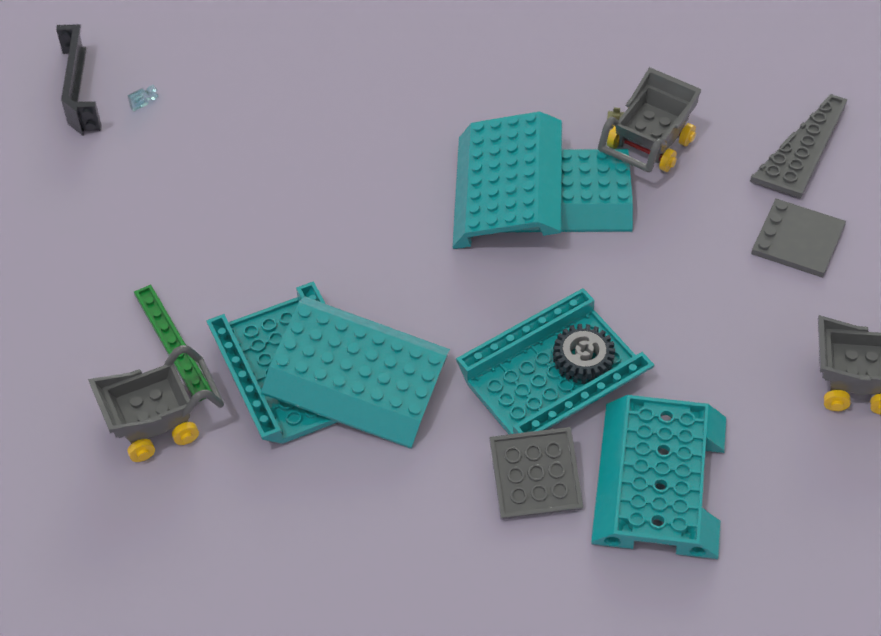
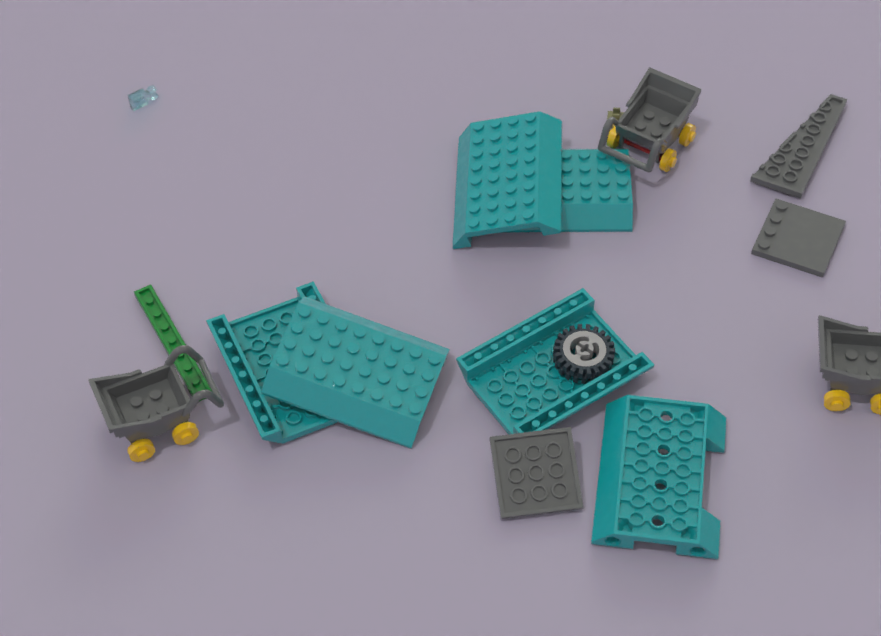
(79, 115): black panel -> none

